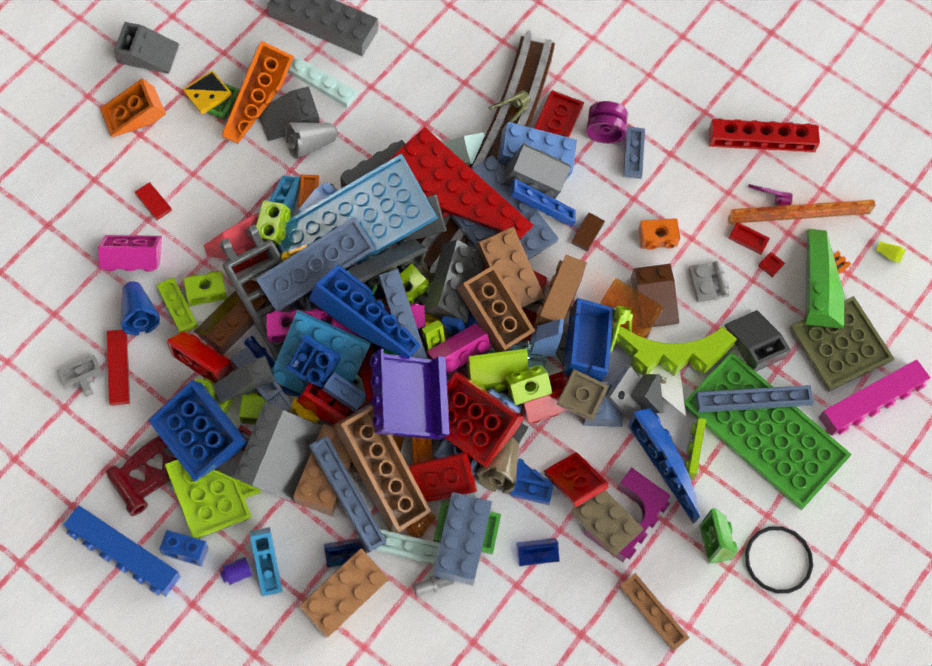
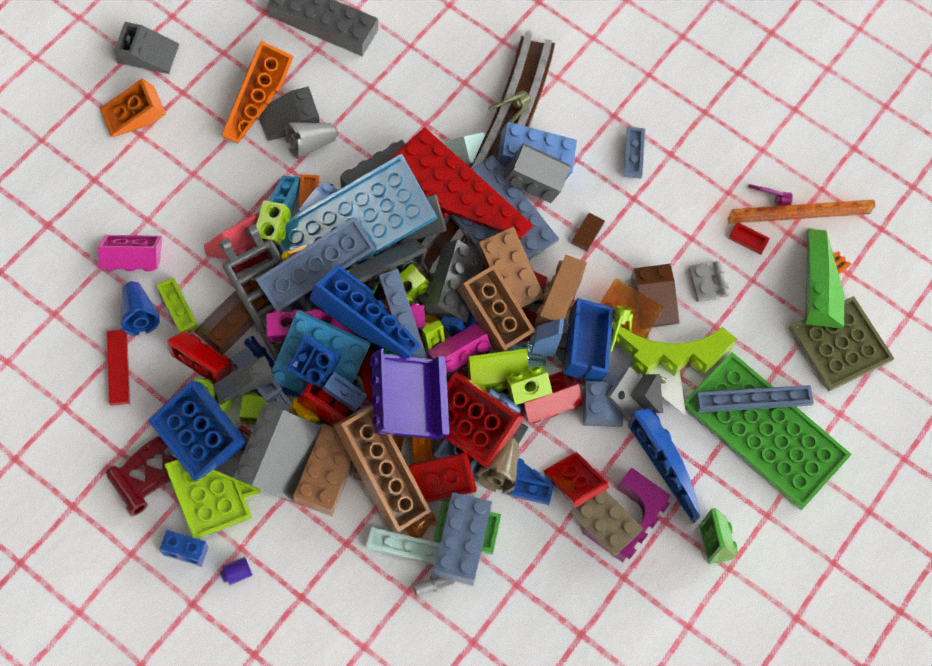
(80, 374): light grey hinge -> none
(122, 551): blue brick -> none
(153, 201): red tile -> none
(199, 296): lime brick -> none
(207, 92): yellow tile -> none
(218, 113): bright green tile -> none
(266, 561): dark azure slope -> none
(322, 82): light aqua plate -> none
(339, 552): clear blue slope -> none
(343, 593): medium nougat brick -> none
(347, 494): sand blue tile -> none
(538, 552): clear blue slope -> none
(542, 202): blue plate -> none
(559, 114): red tile -> none
(582, 395): dark tan tile -> none
(607, 122): magenta wheel -> none
(654, 612): medium nougat plate -> none
(666, 227): orange brick -> none
(694, 447): lime plate -> none
(758, 340): dark grey slope -> none
(771, 140): red brick -> none
(771, 264): red tile -> none
(799, 538): black piece -> none
(874, 397): dark pink brick -> none
(892, 252): neon yellow cone -> none

